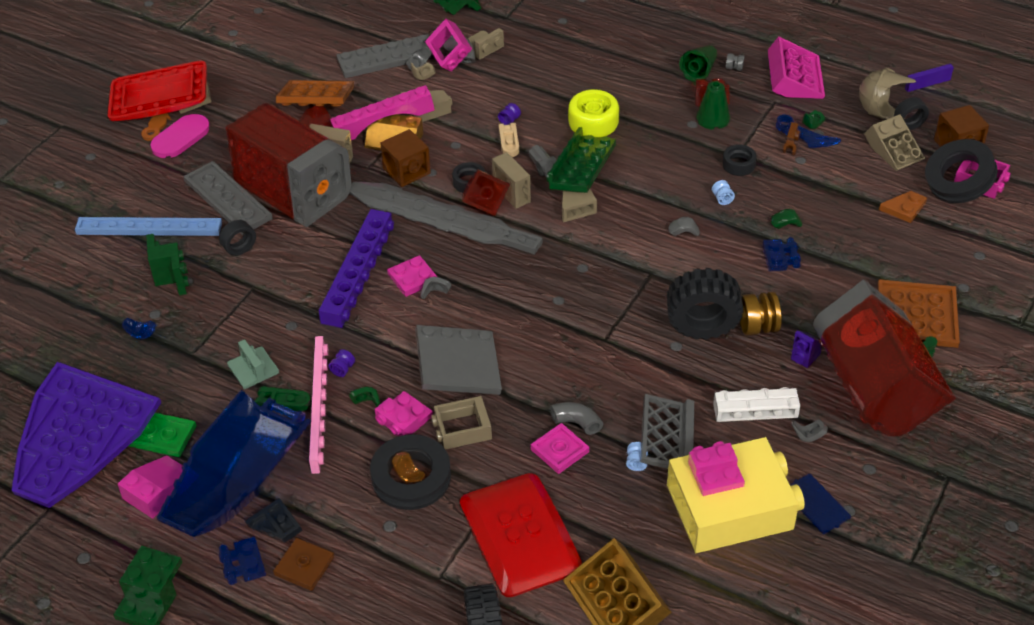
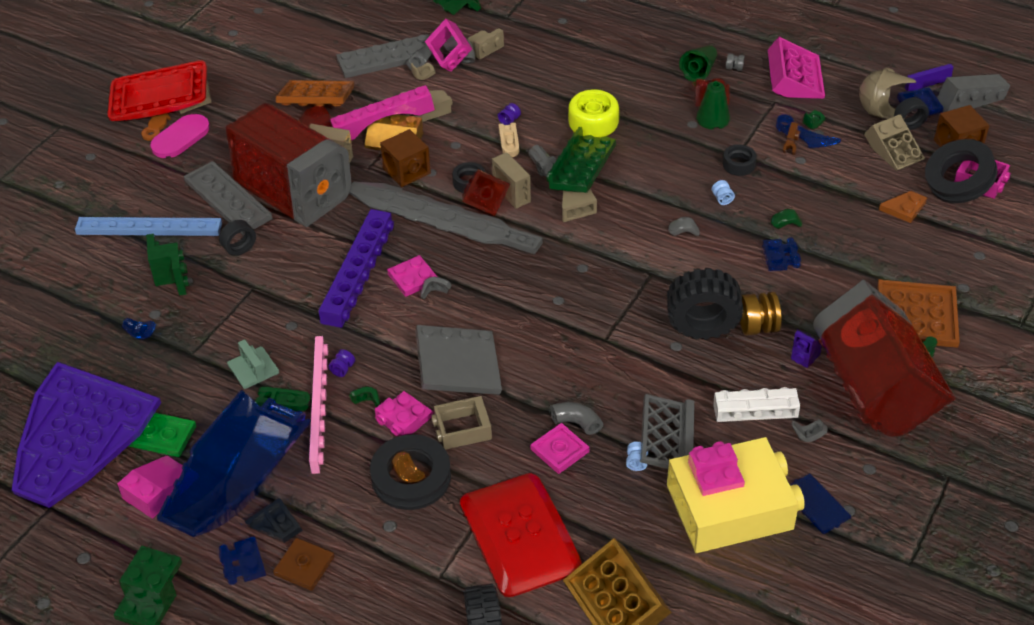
(926, 96): none -> clear blue plate
(972, 91): none -> dark grey wedge

